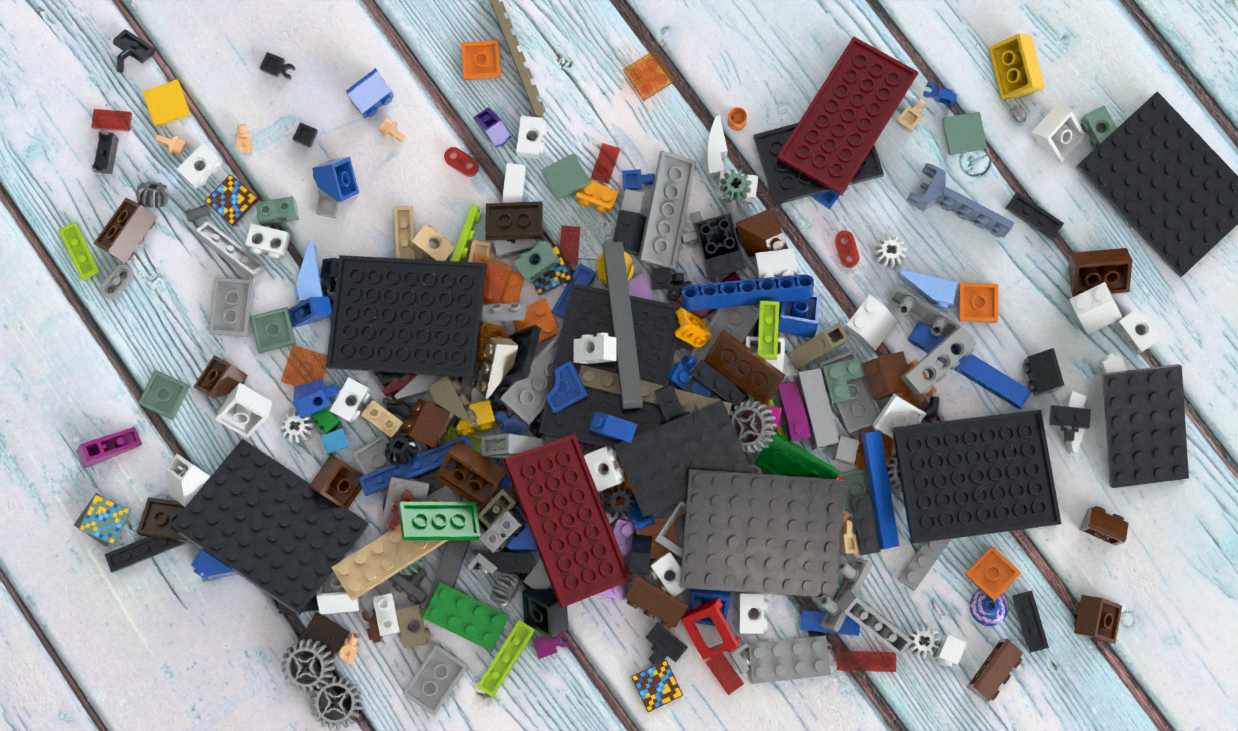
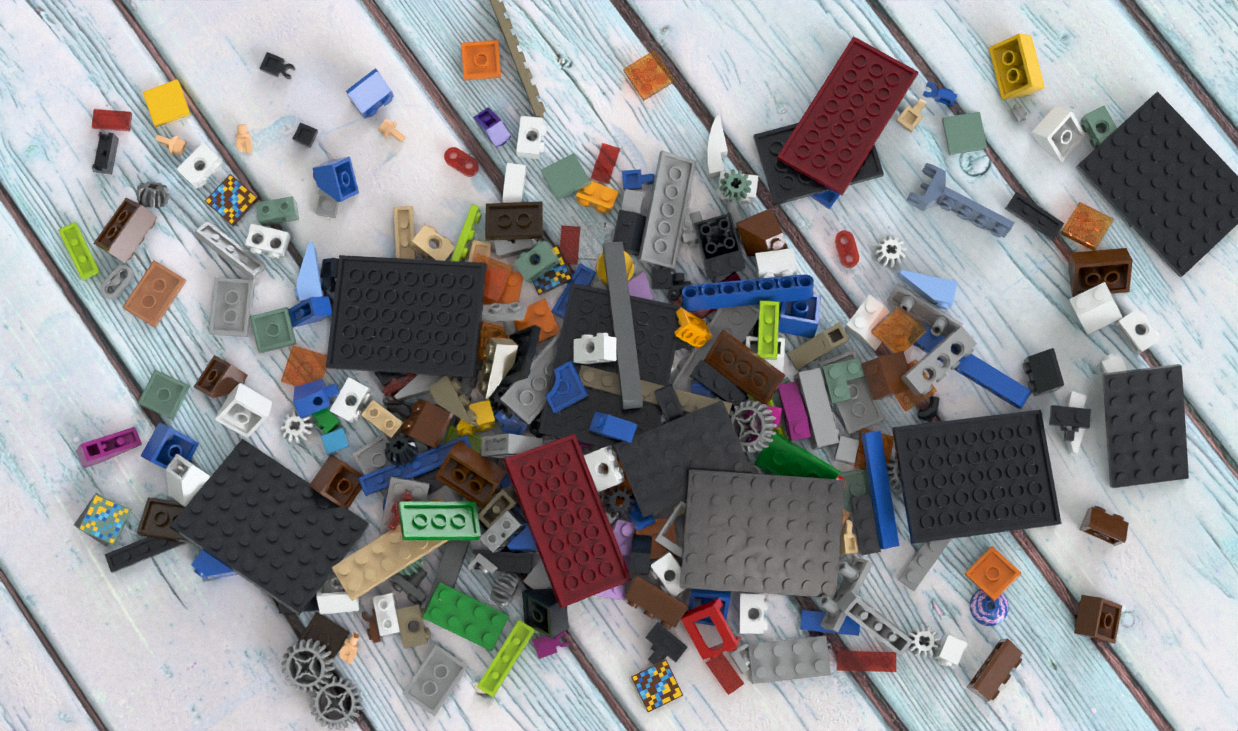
(131, 46): black plate -> none
(154, 293): none -> nougat tile
(166, 444): none -> blue slope
(196, 213): dark grey pin -> none
(680, 372): blue plate -> none
(737, 118): orange wheel -> none
(897, 413): white plate -> none
(898, 330): none -> clear orange plate
(978, 302): orange plate -> none
(1030, 621): black plate -> none
(1087, 226): none -> clear orange plate

